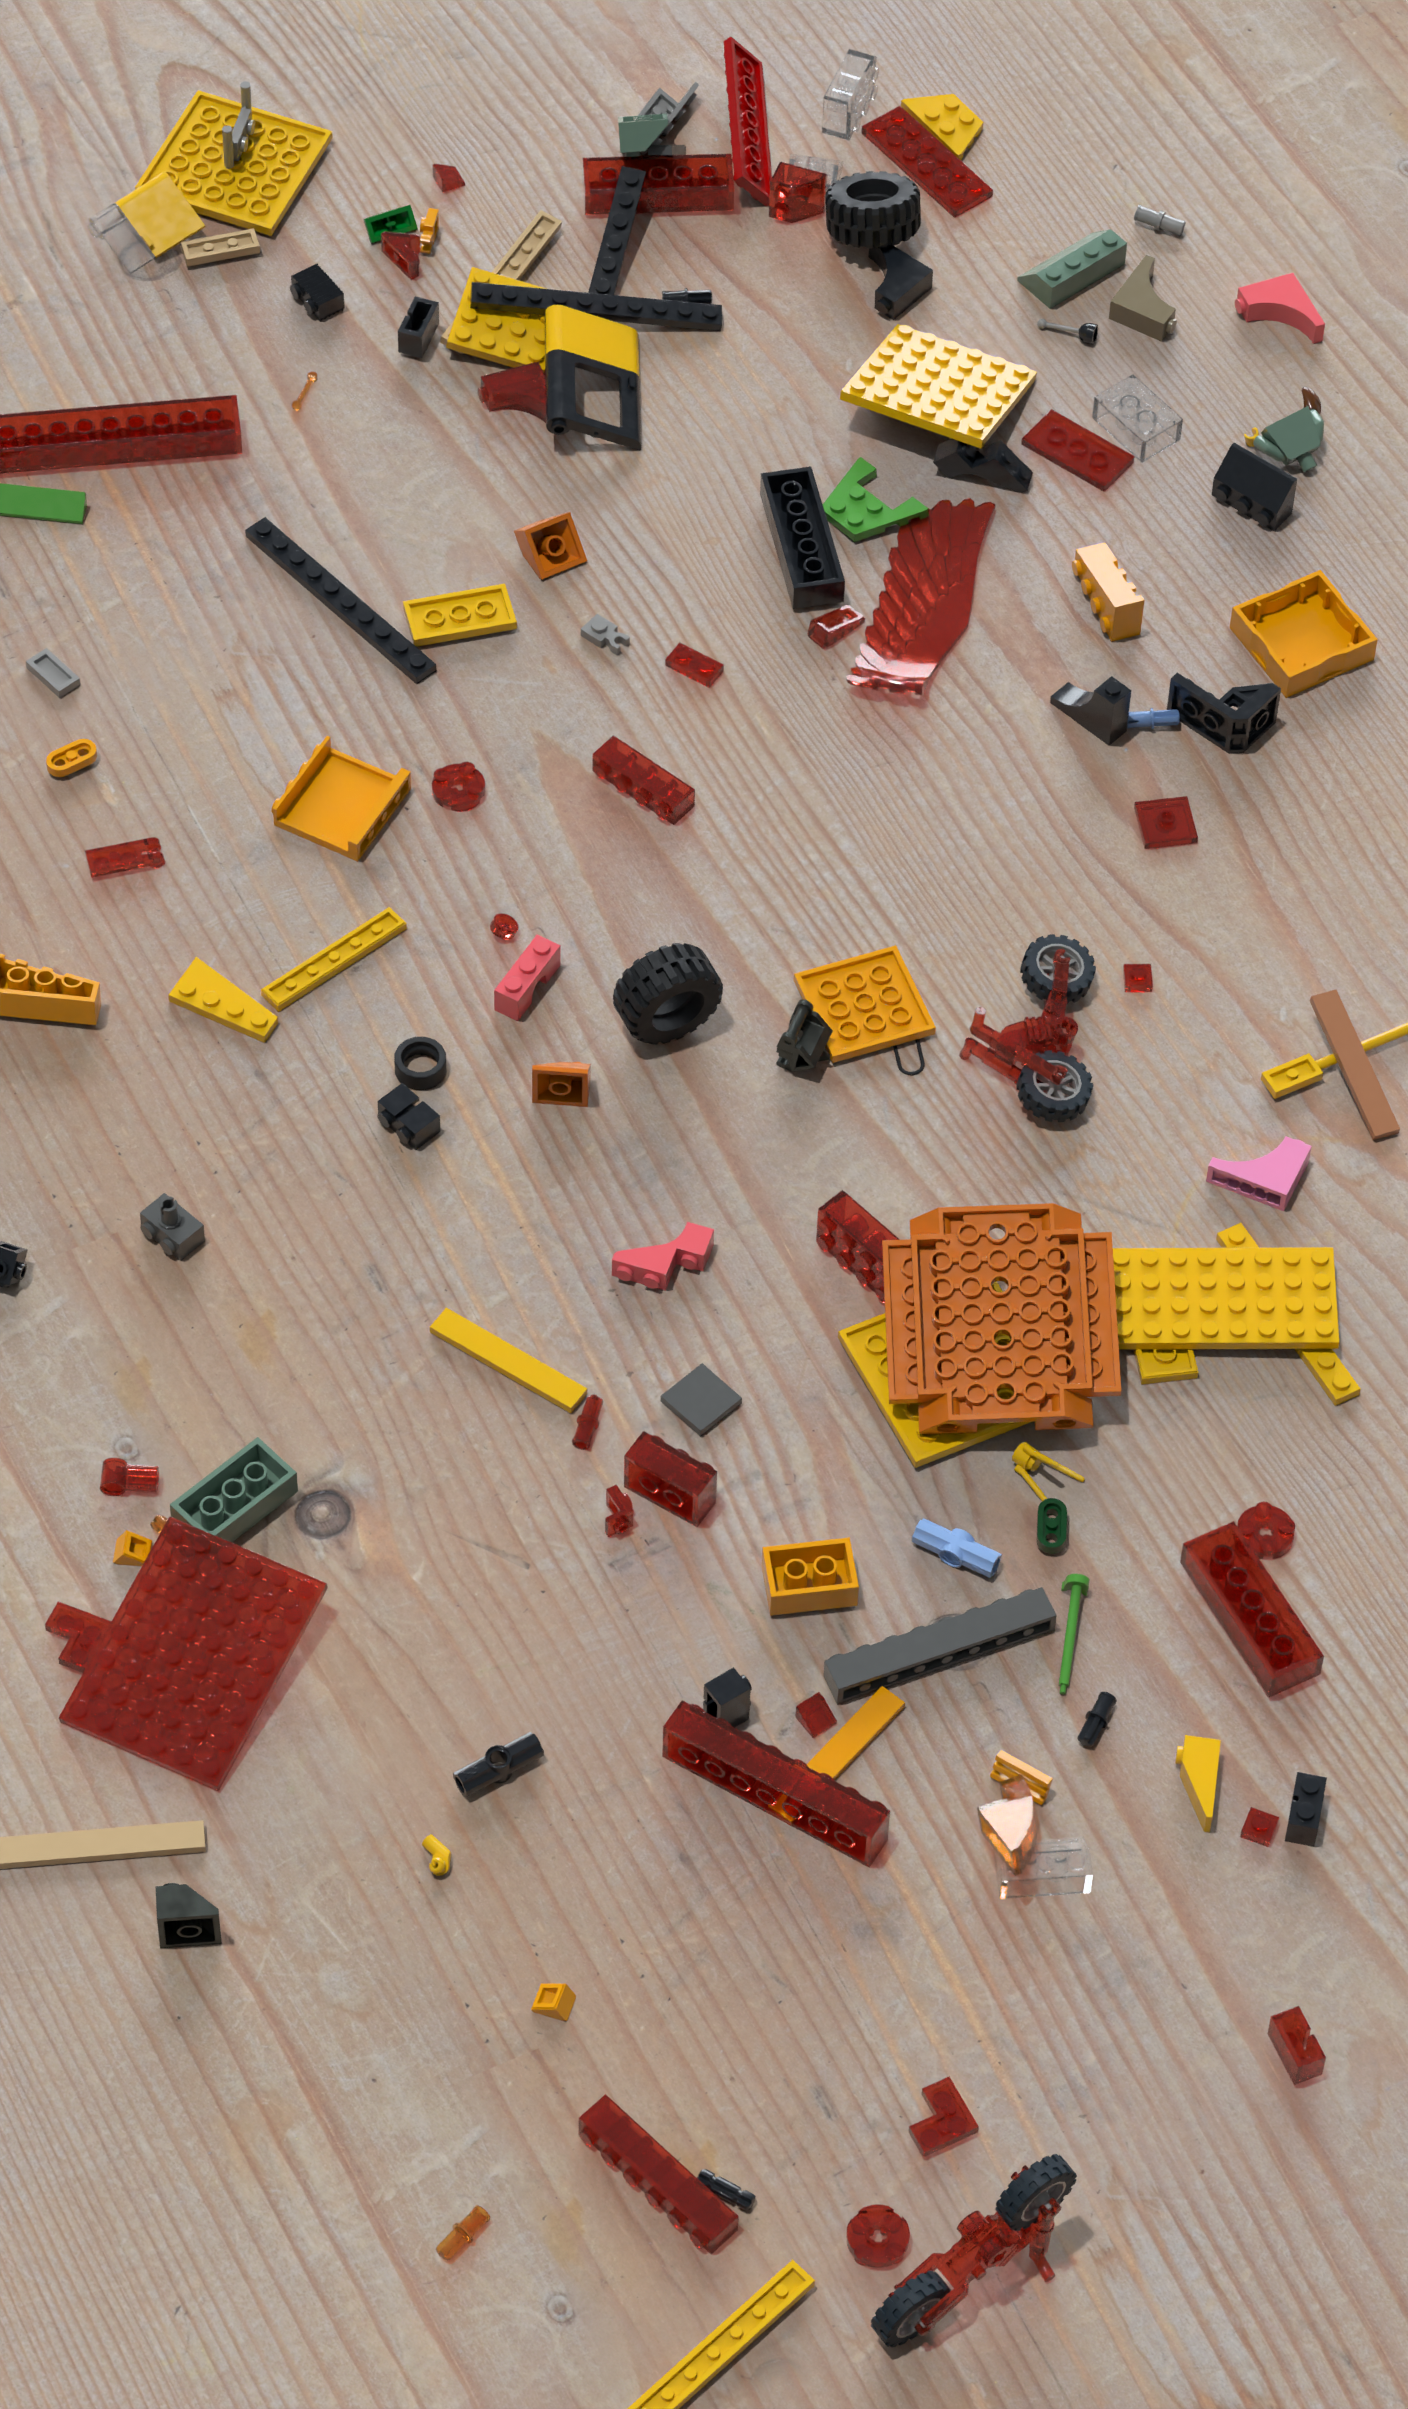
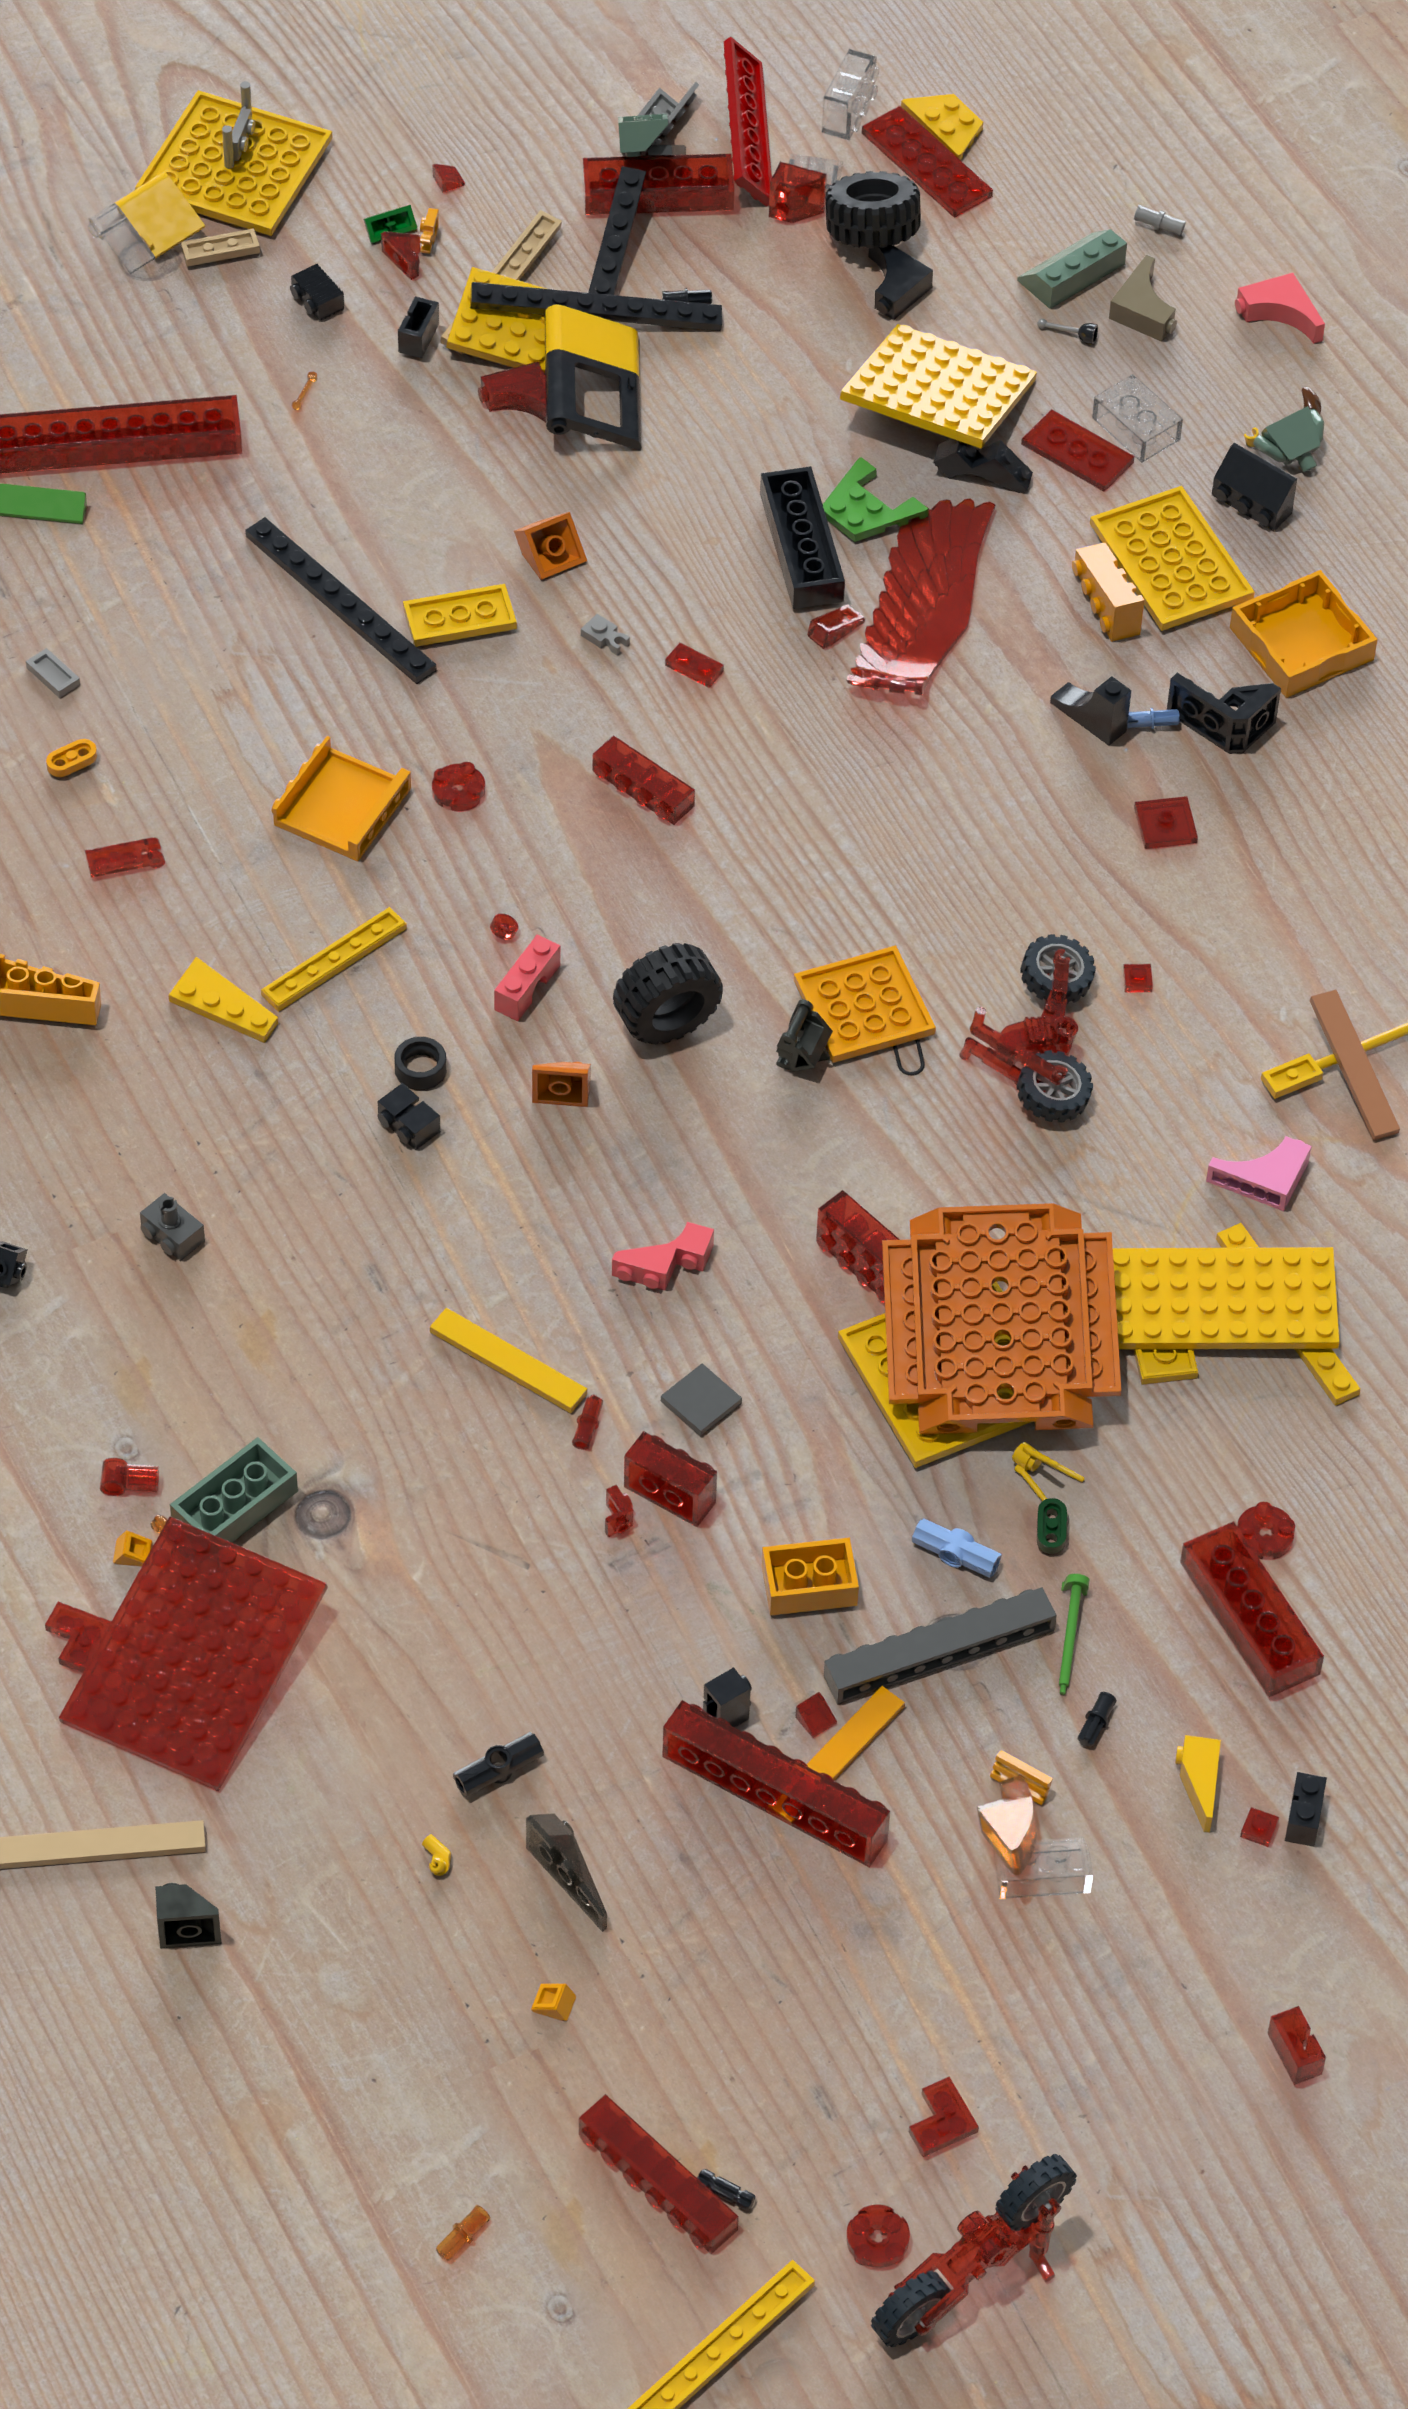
(557, 1850): none -> clear smoke wedge
(1172, 557): none -> yellow plate

